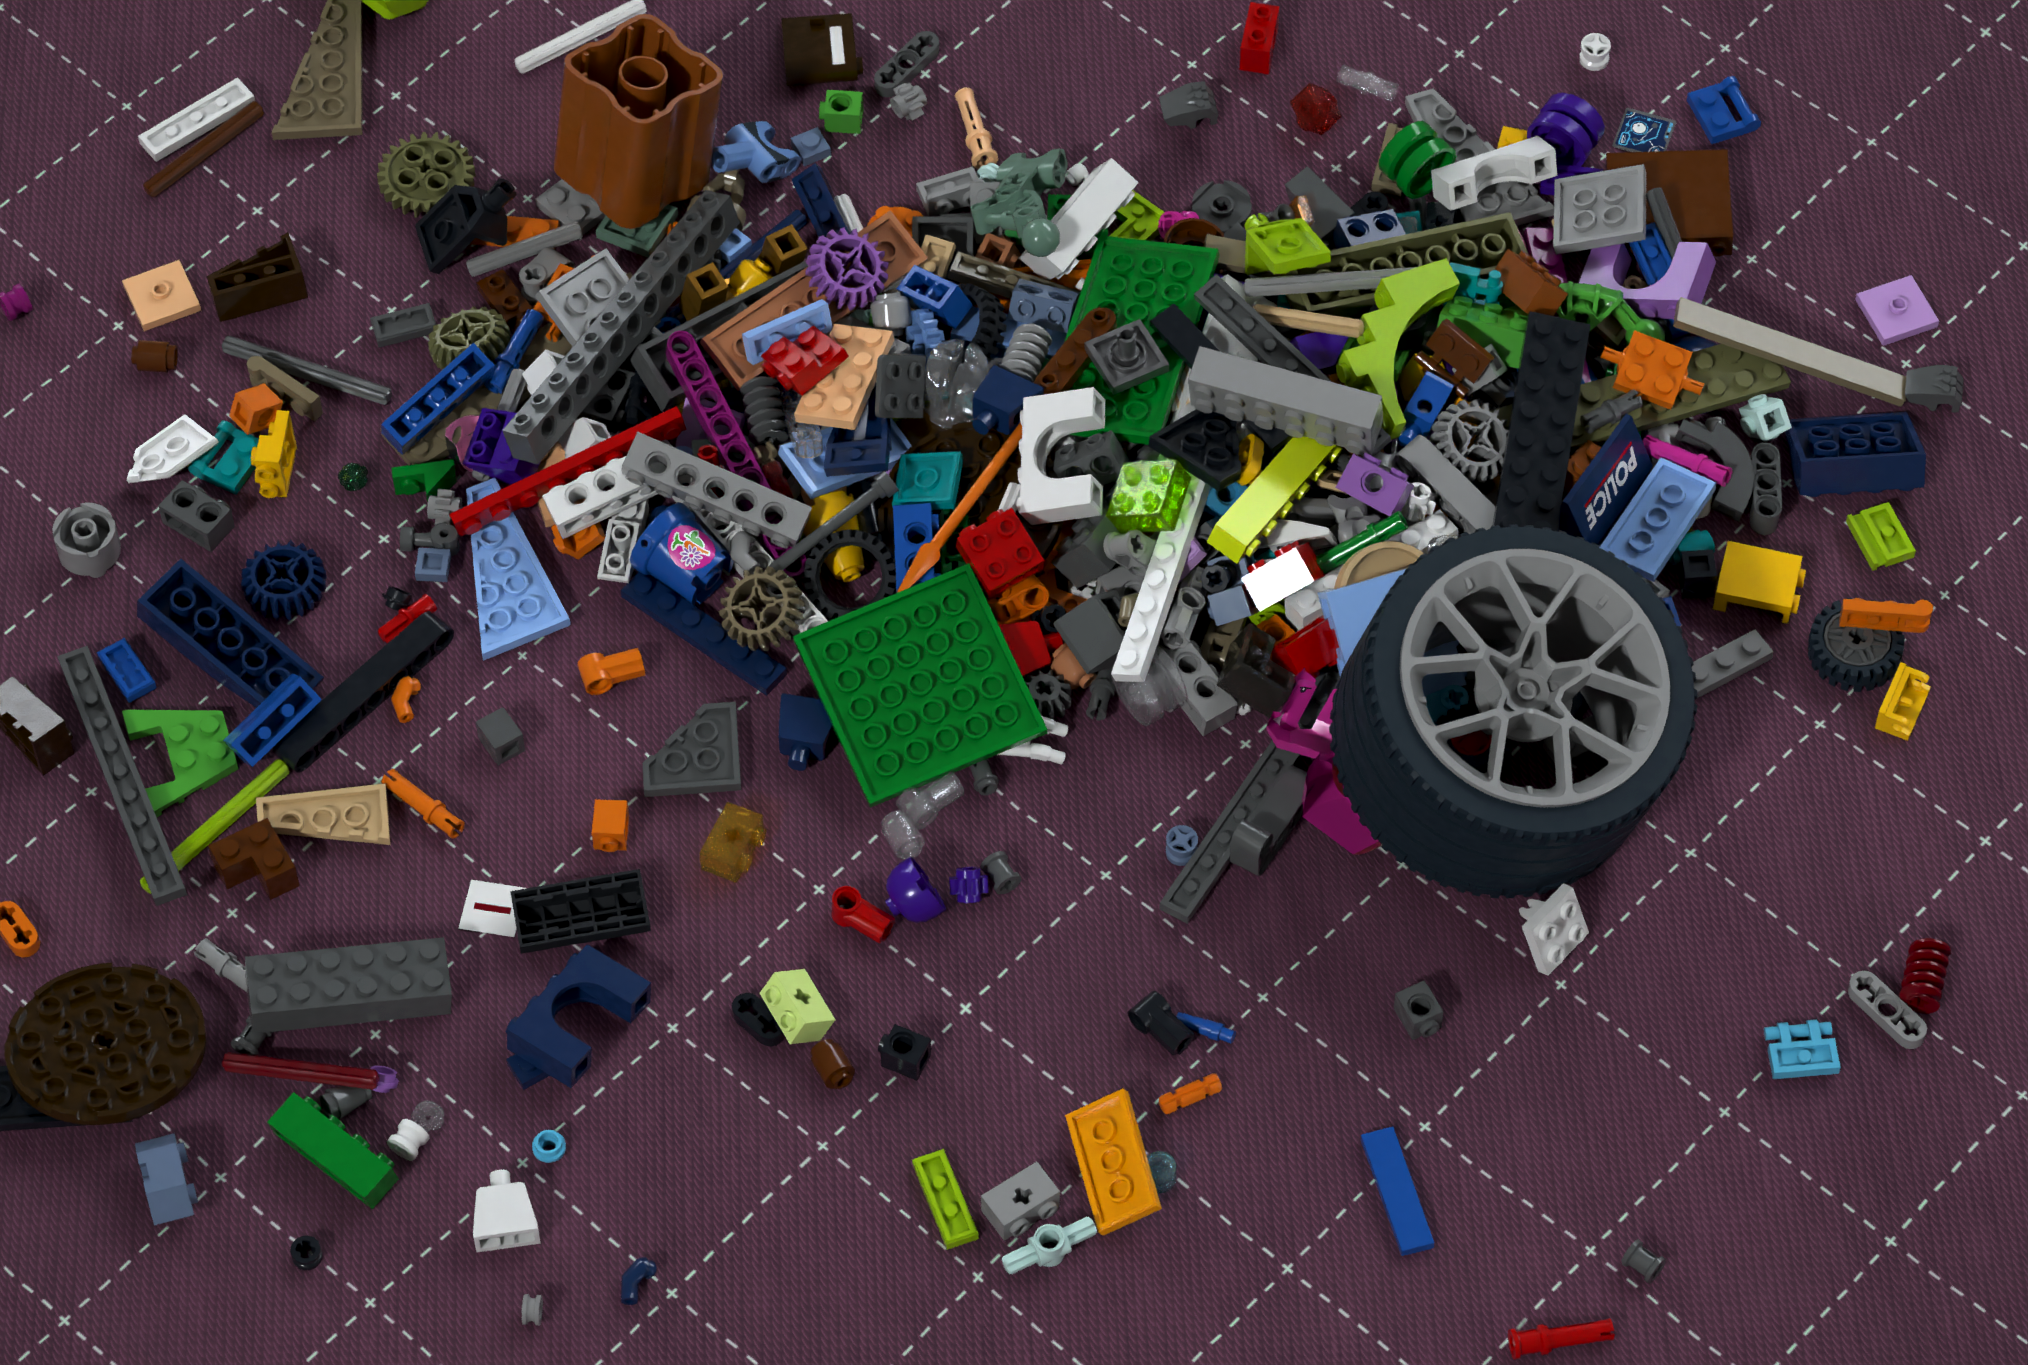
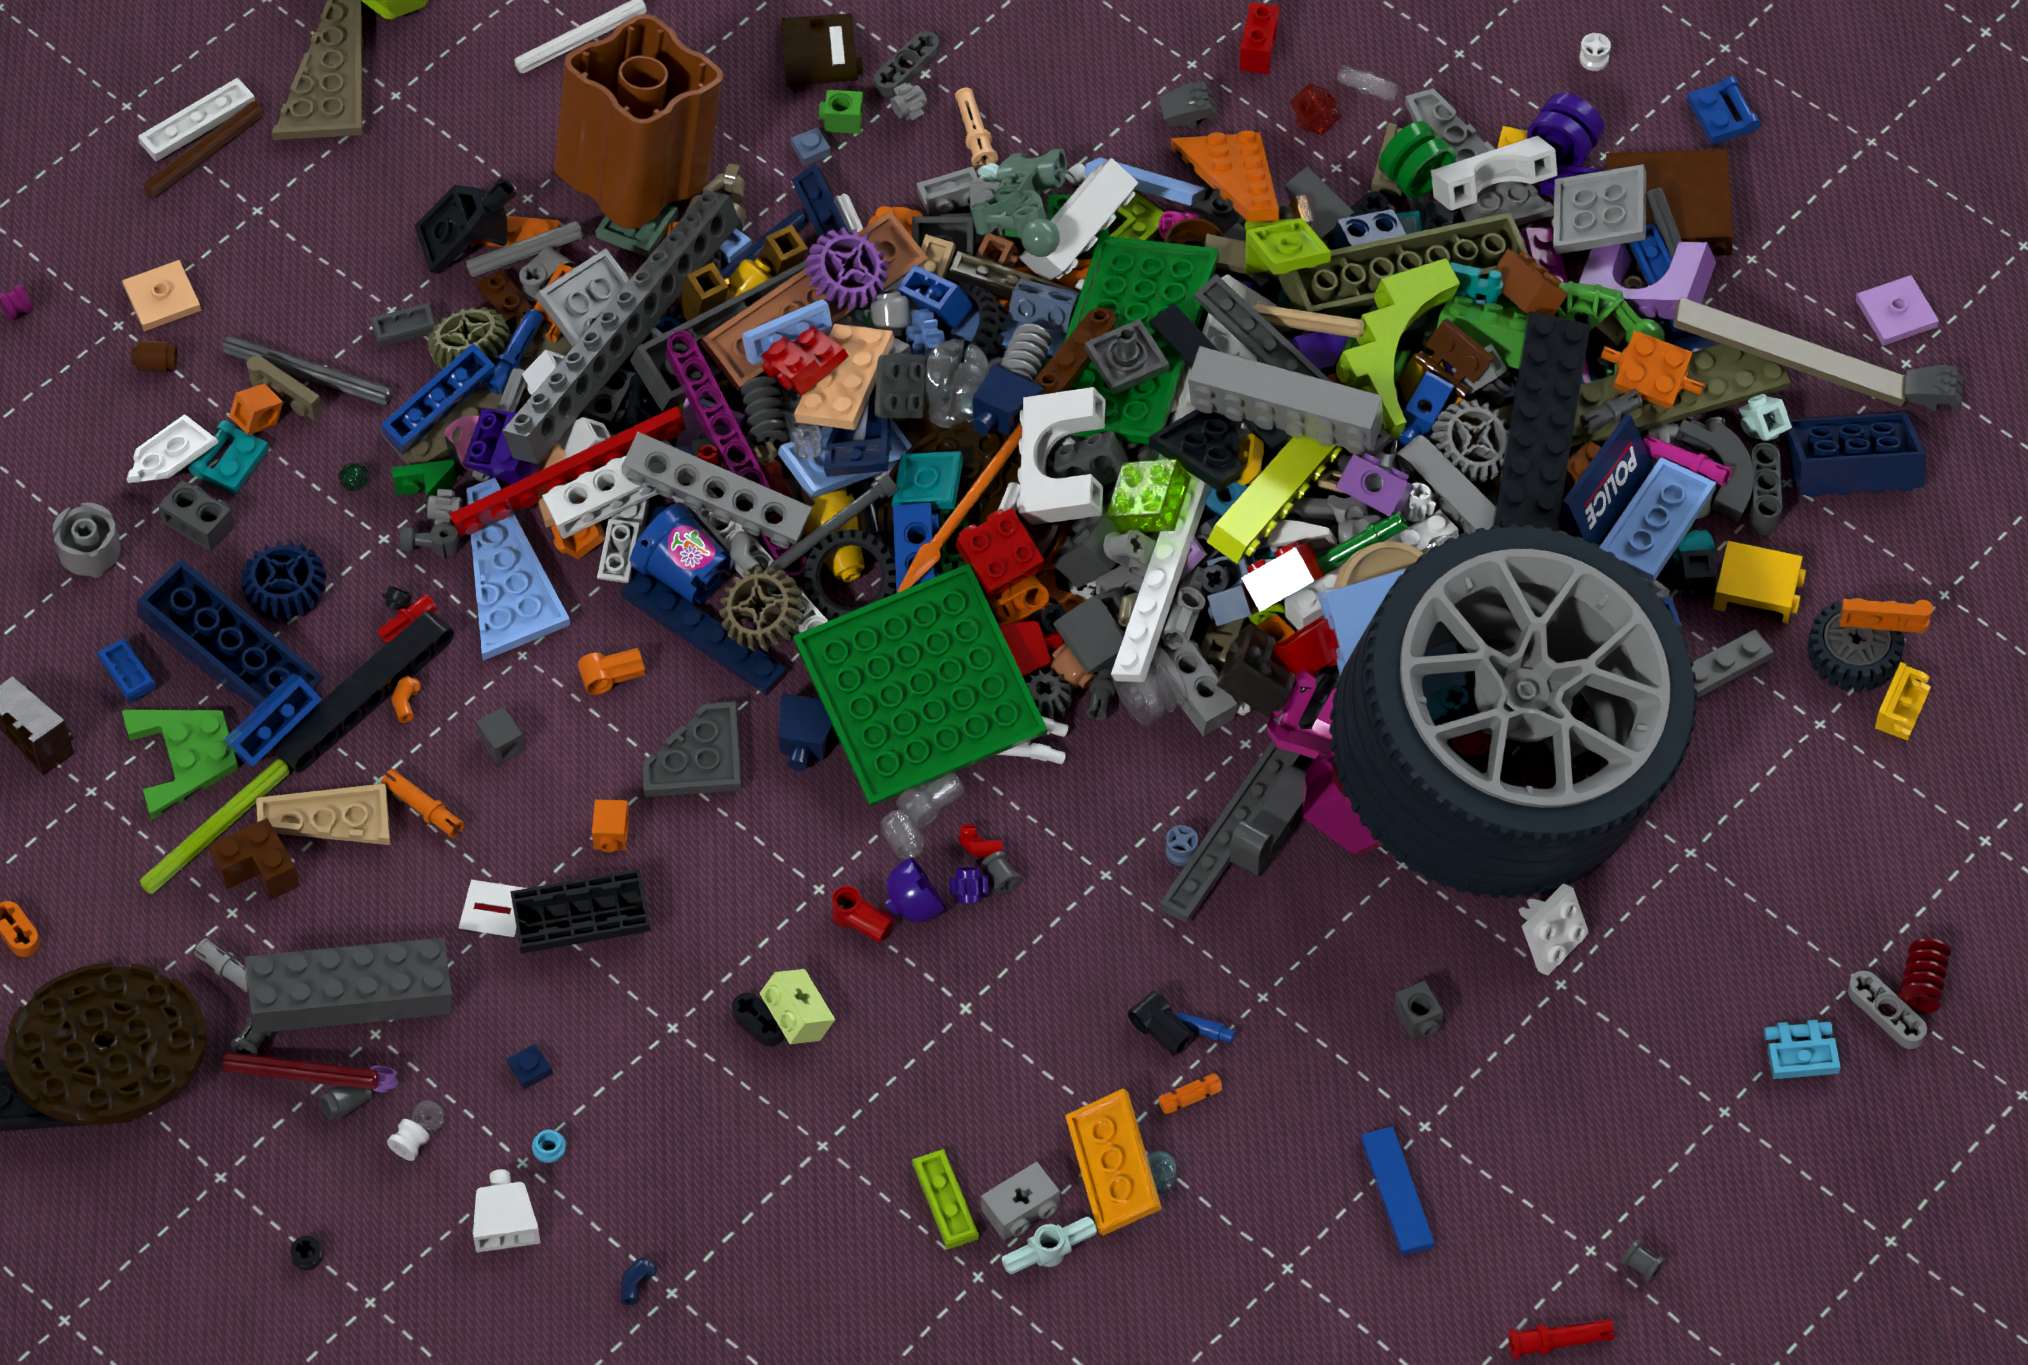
(122, 776): dark grey plate -> none
(164, 1178): sand blue brick -> none
(259, 282): dark brown wedge -> none
(275, 457): yellow plate -> none
(333, 1150): green brick -> none
(423, 172): olive gear -> none
(432, 564): sand blue plate -> none
(532, 1309): light grey bush -> none
(568, 205): light grey plate -> none
(586, 978): dark blue arch -> none
(732, 842): clear yellow brick -> none
(750, 148): medium blue connector -> none
(832, 1064): reddish brown brick -> none
(910, 1063): black brick -> none
(974, 844): none -> red arm
(985, 780): dark grey pin -> none
(1158, 184): none -> light blue tile
(1235, 167): none -> orange wing
(1317, 282): light grey axle -> none
(1643, 132): sticker -> none
(1880, 536): lime plate -> none

